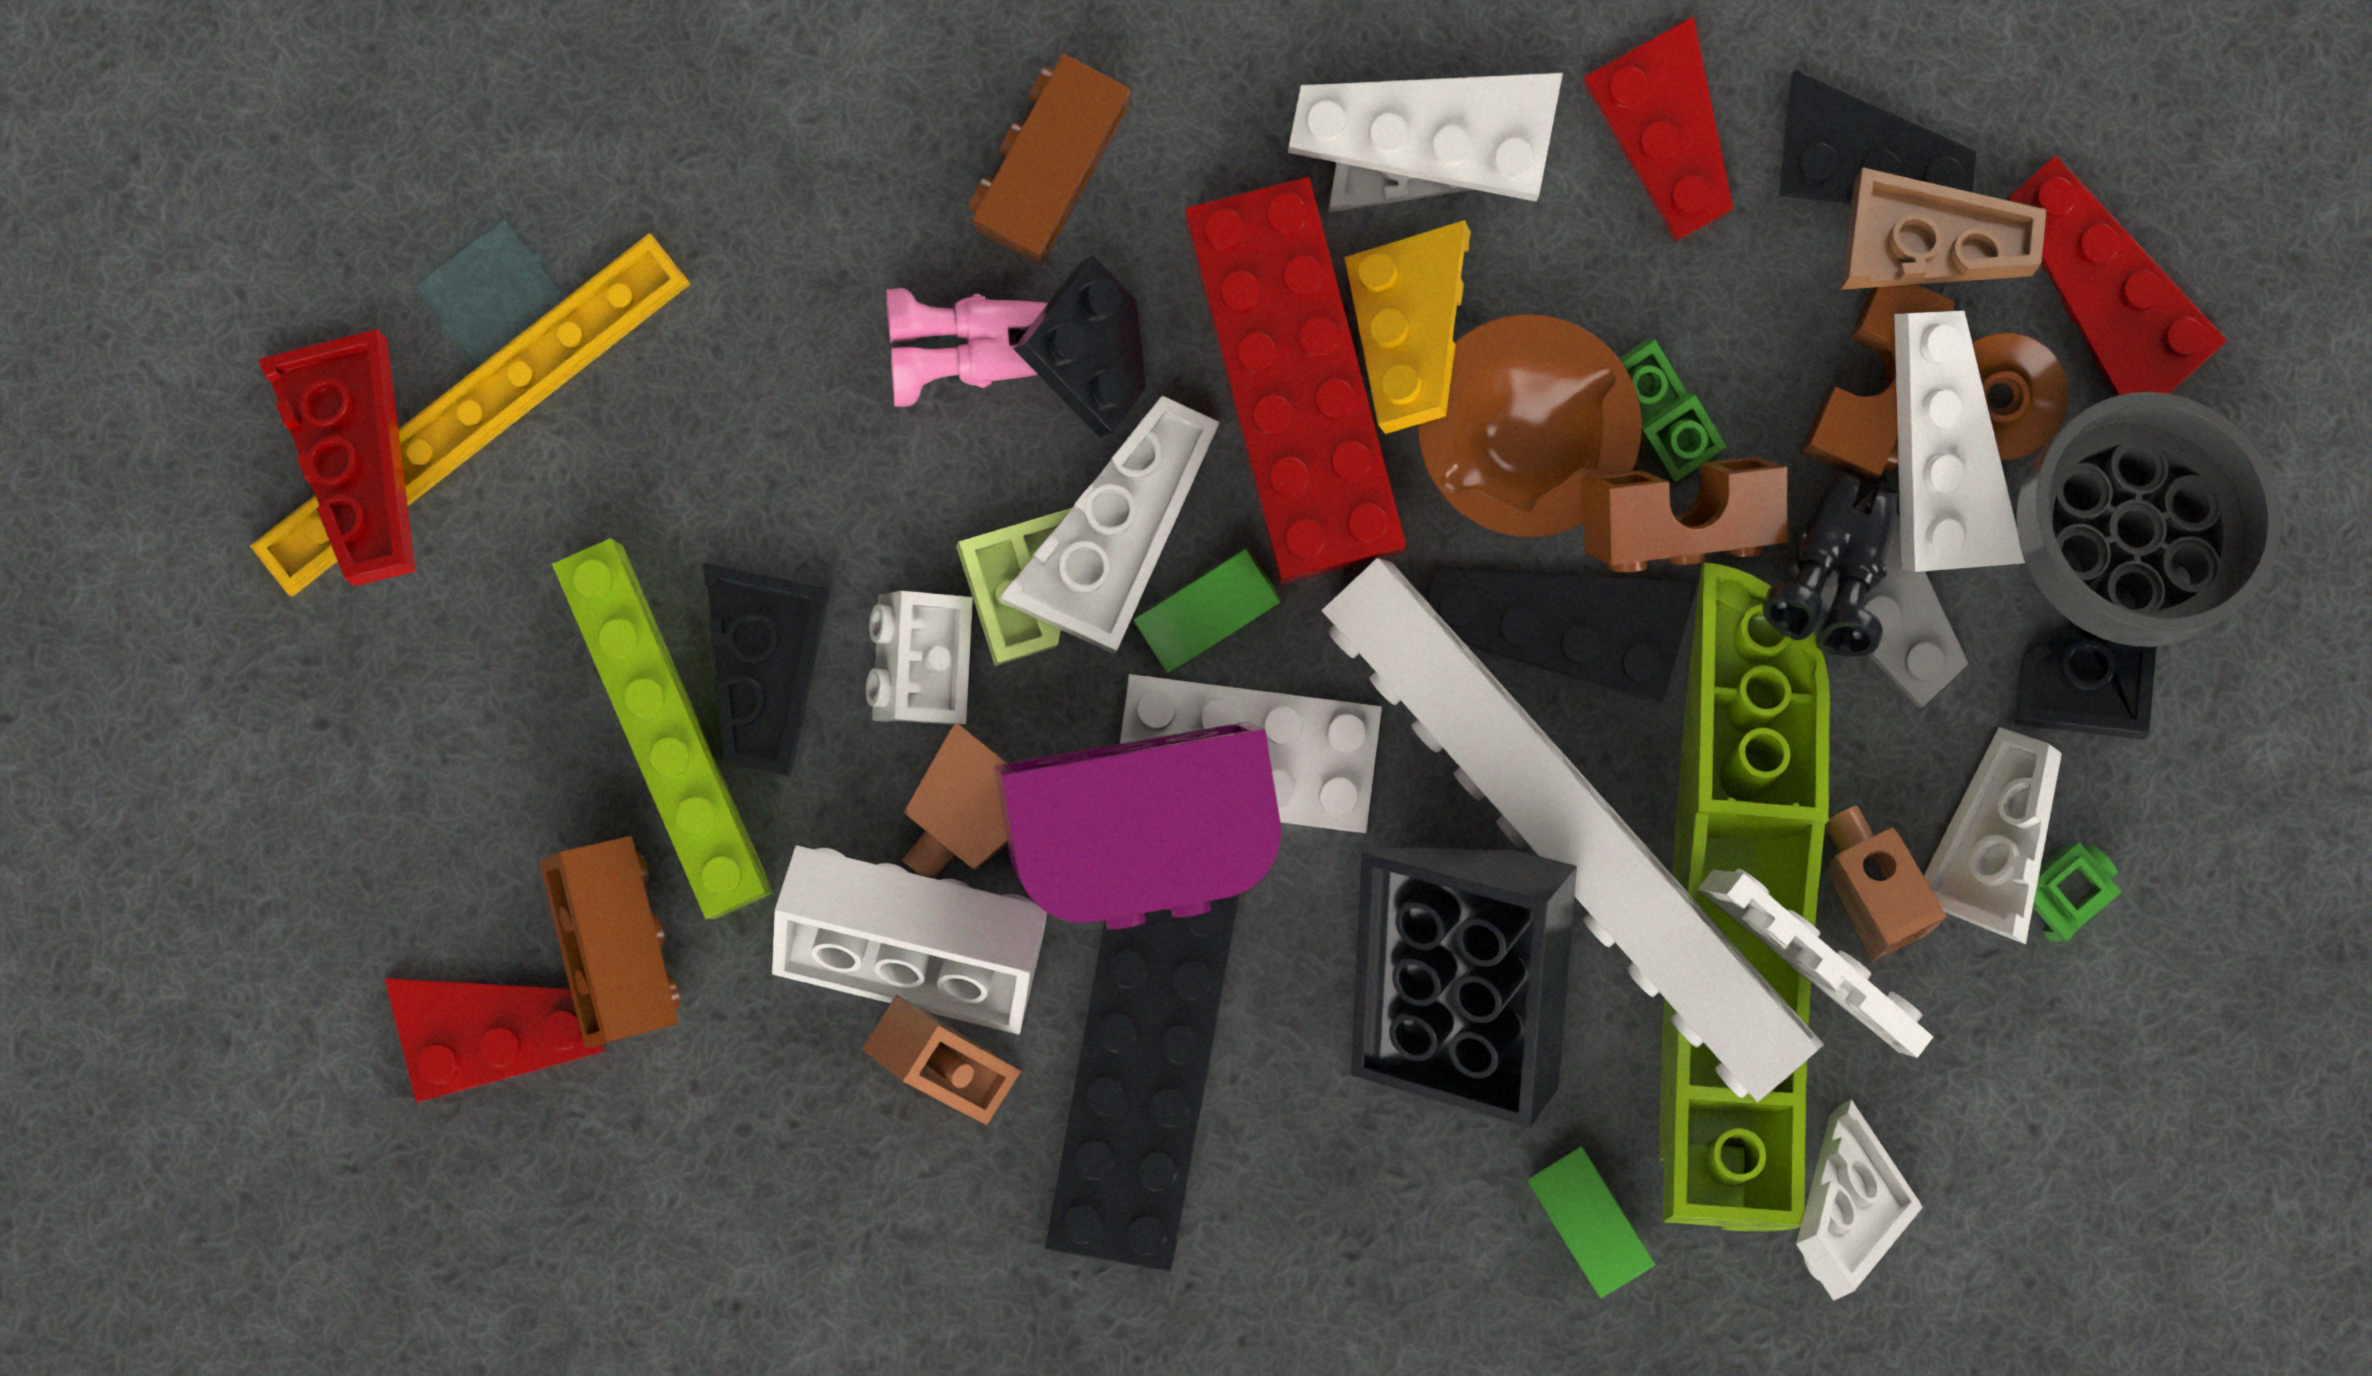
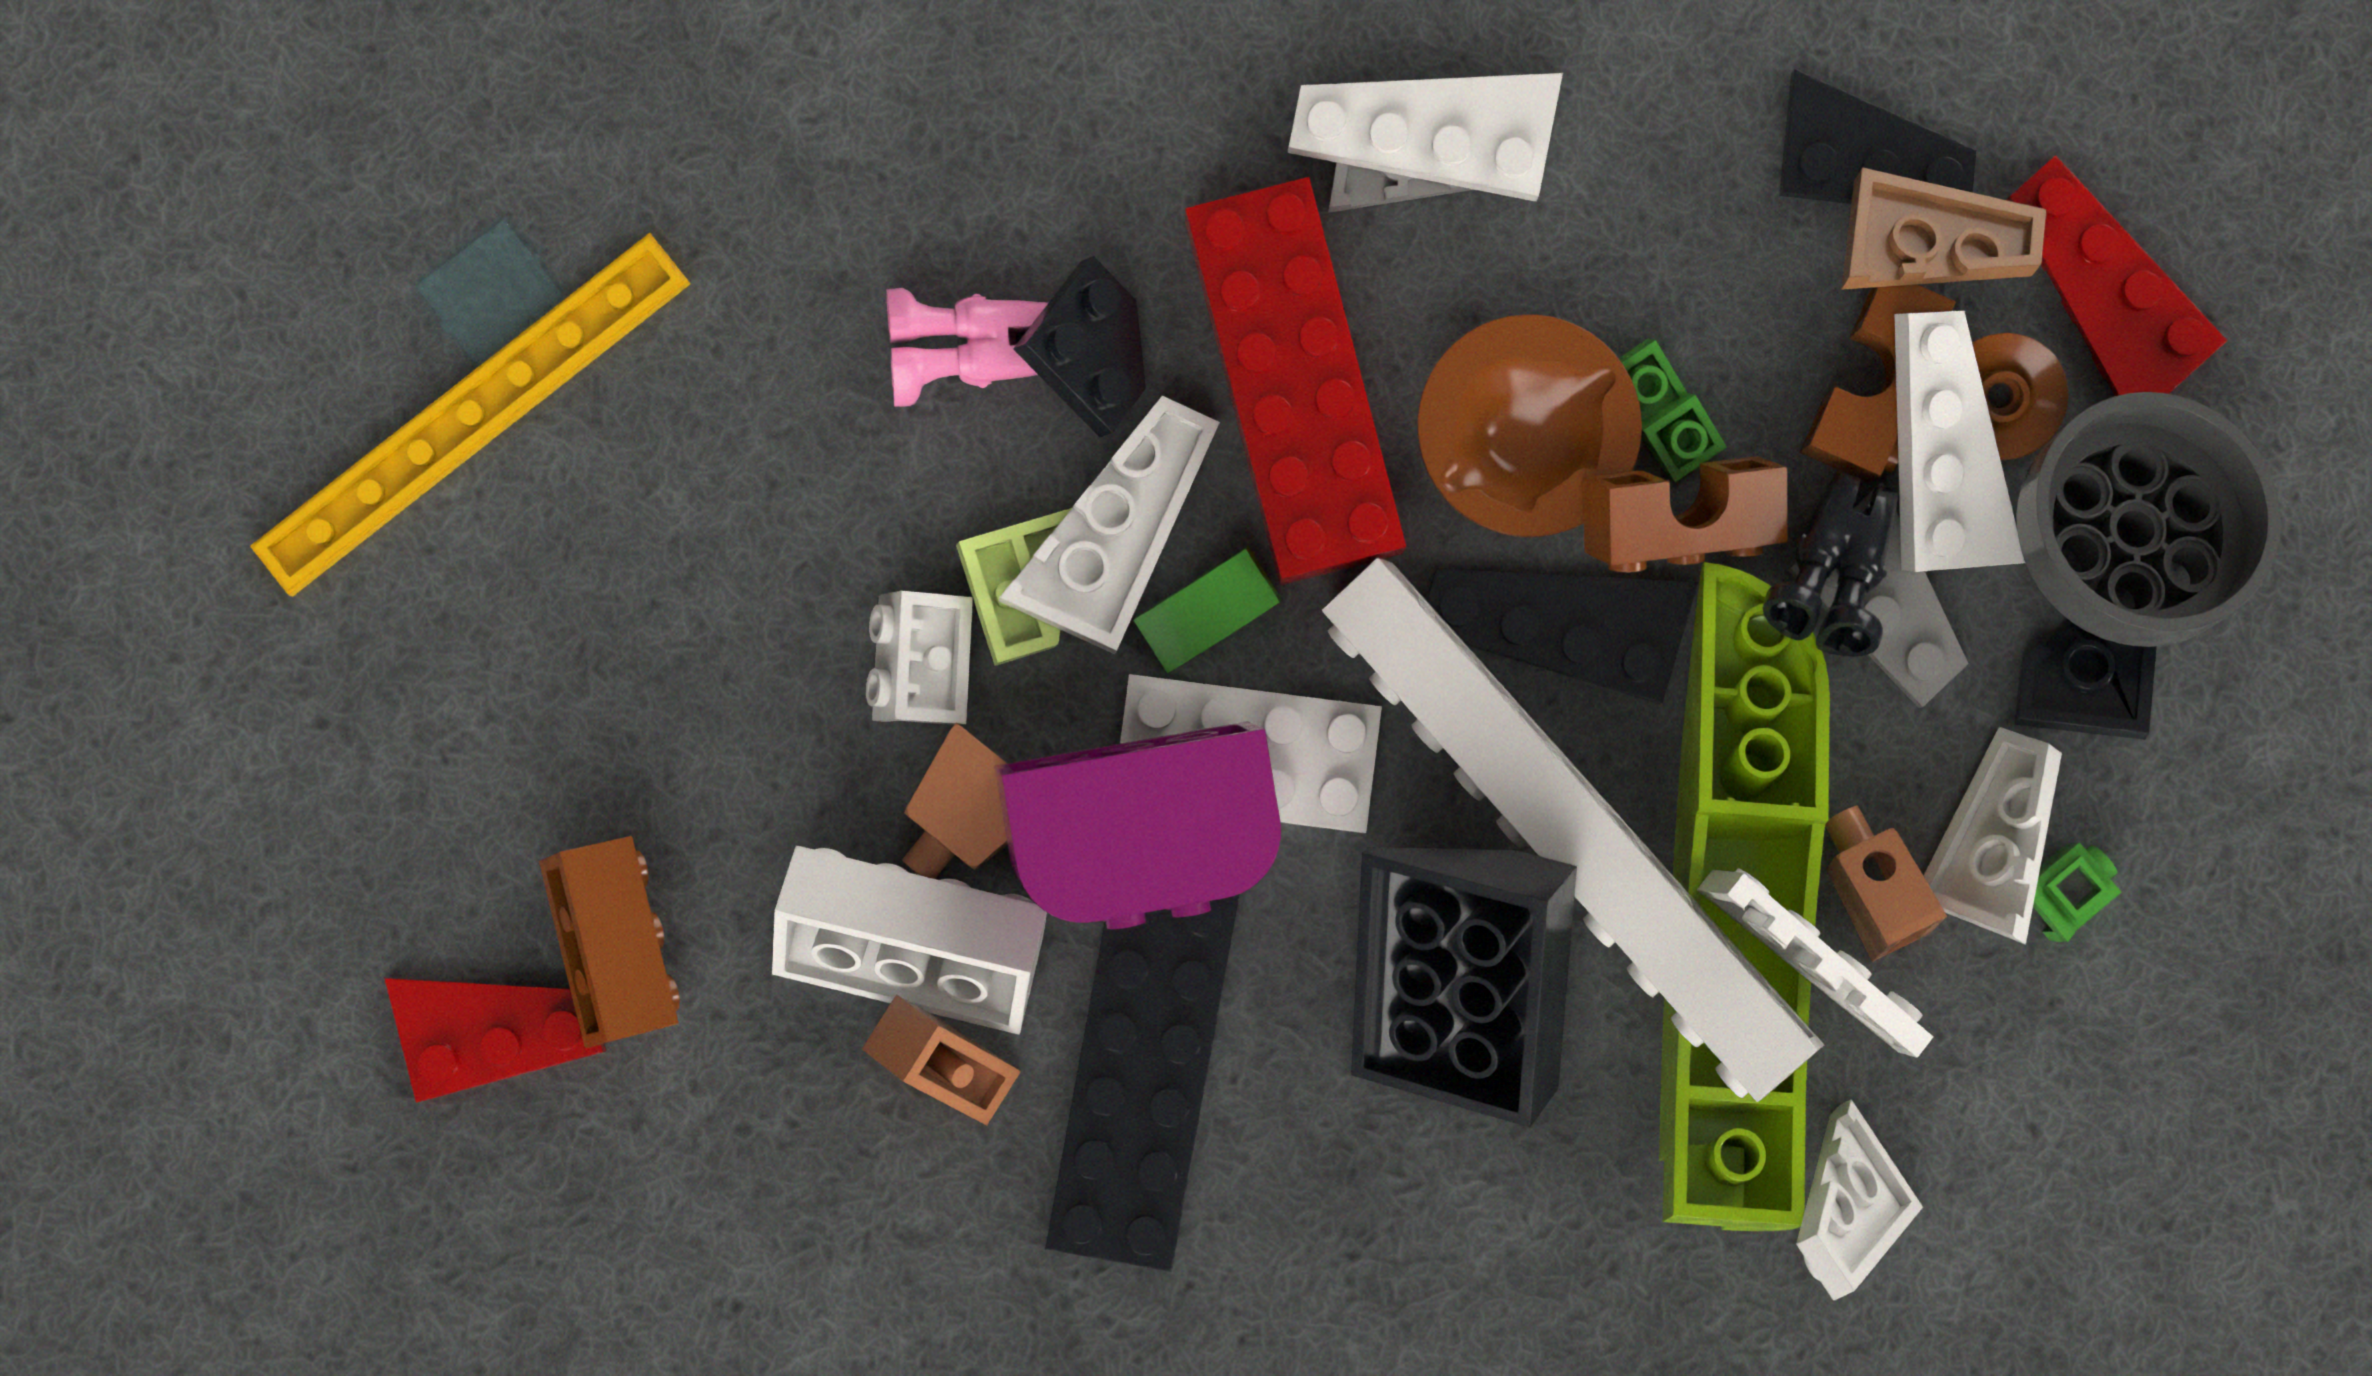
(349, 449): red wing -> none
(662, 729): lime brick -> none
(765, 661): black wing -> none
(1049, 158): dark orange brick -> none
(1406, 321): yellow wing -> none
(1591, 1222): bright green slope -> none
(1667, 127): red wing -> none

